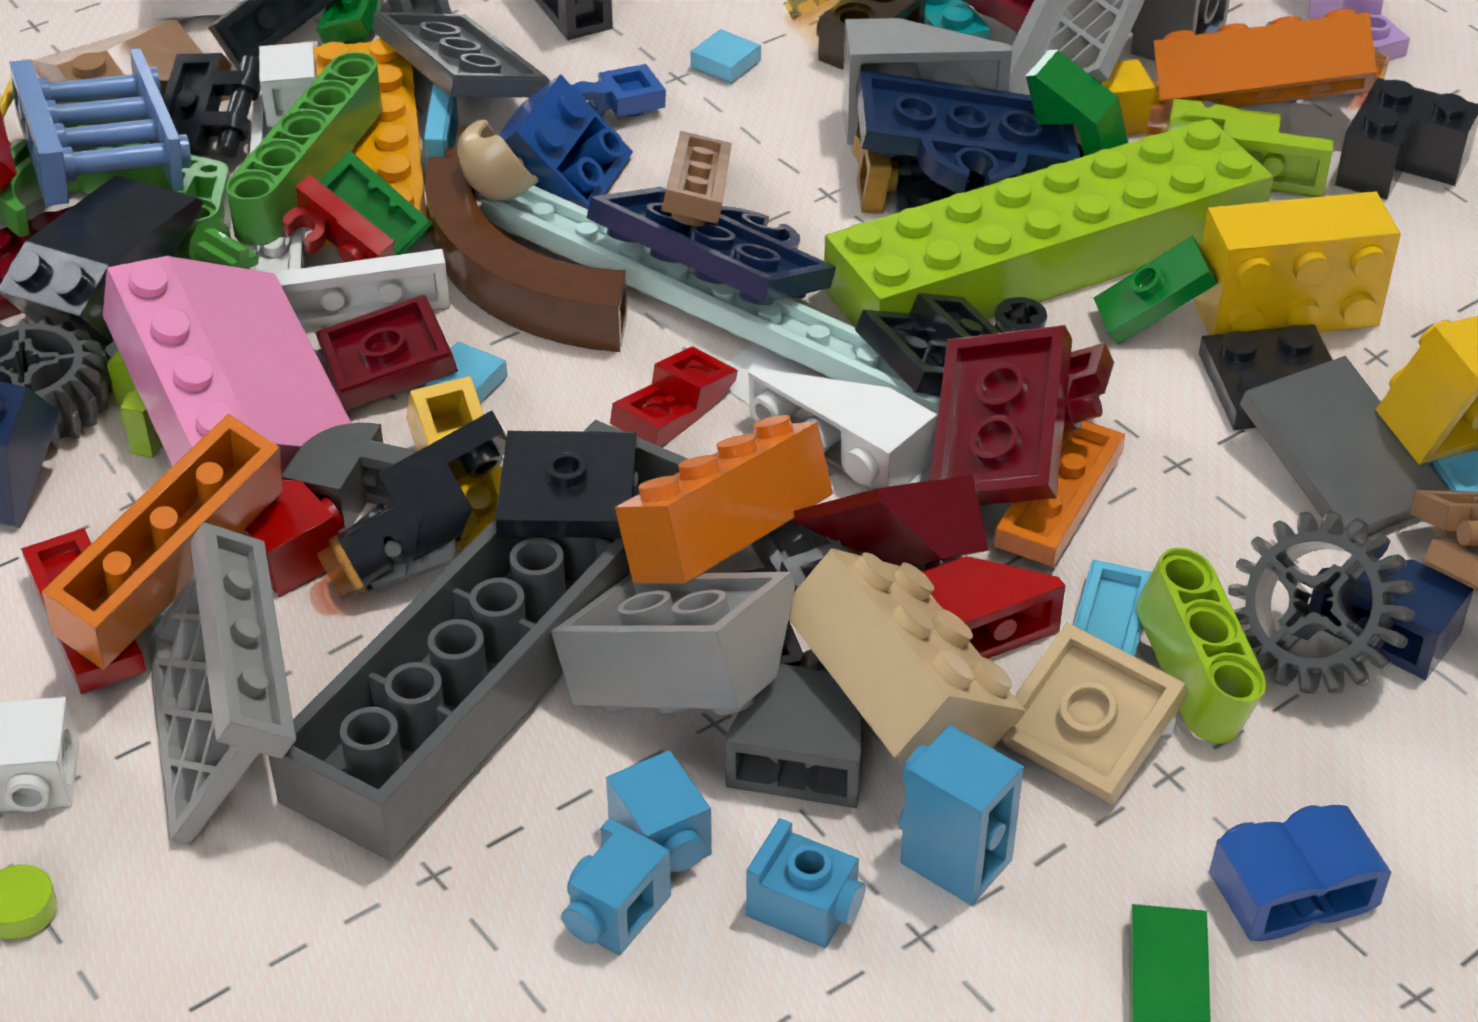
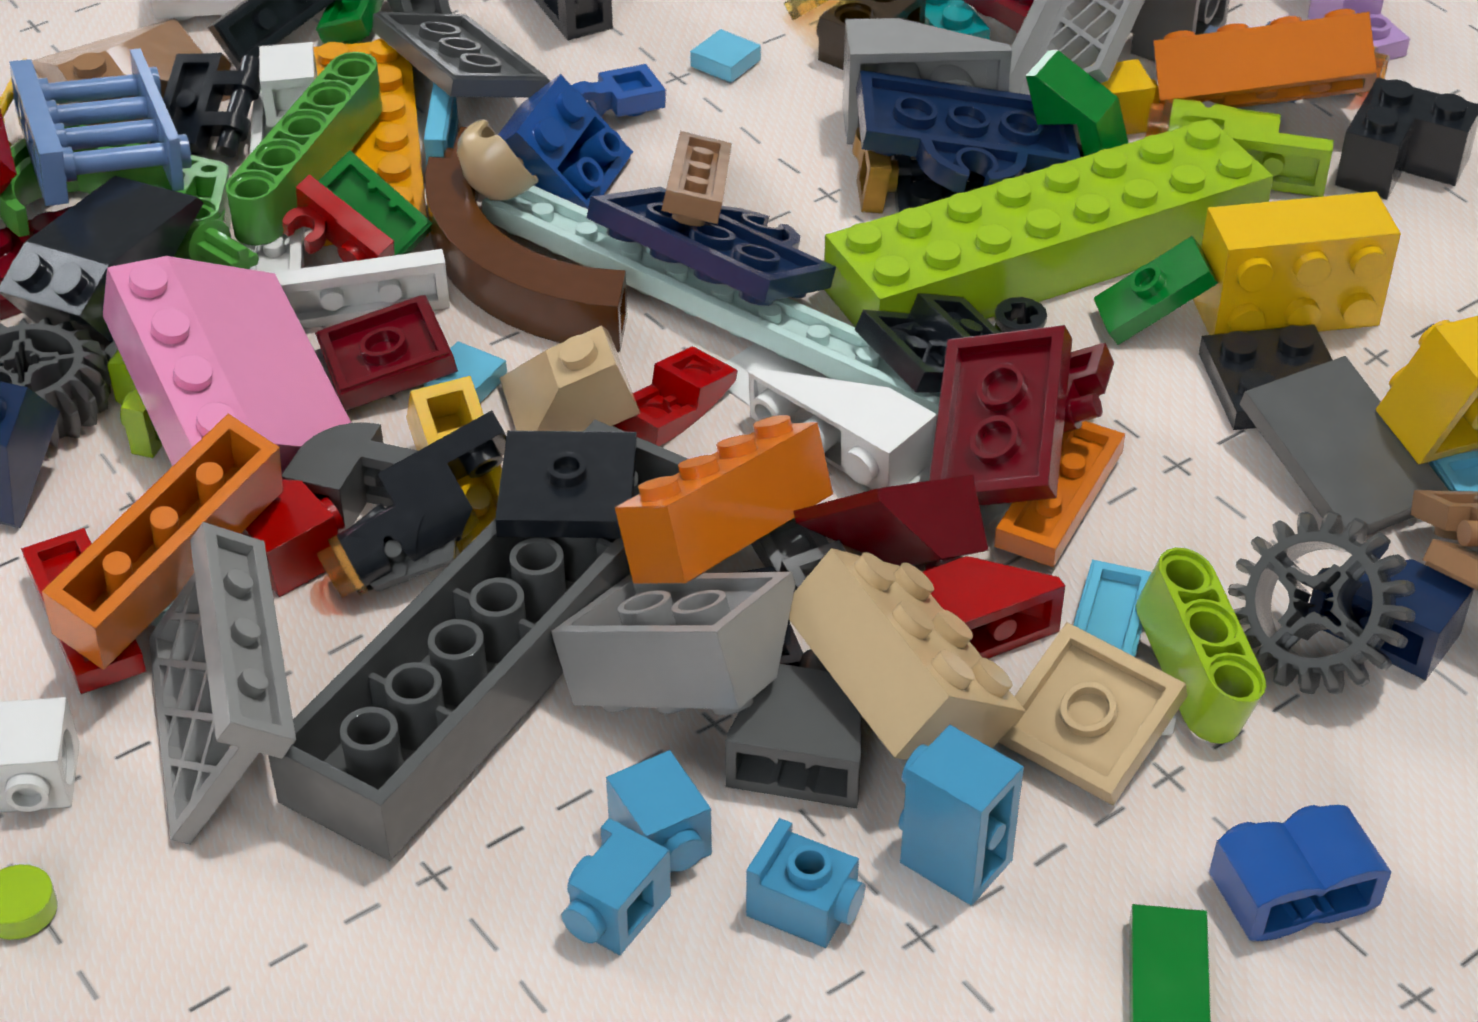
(570, 386): none -> tan slope

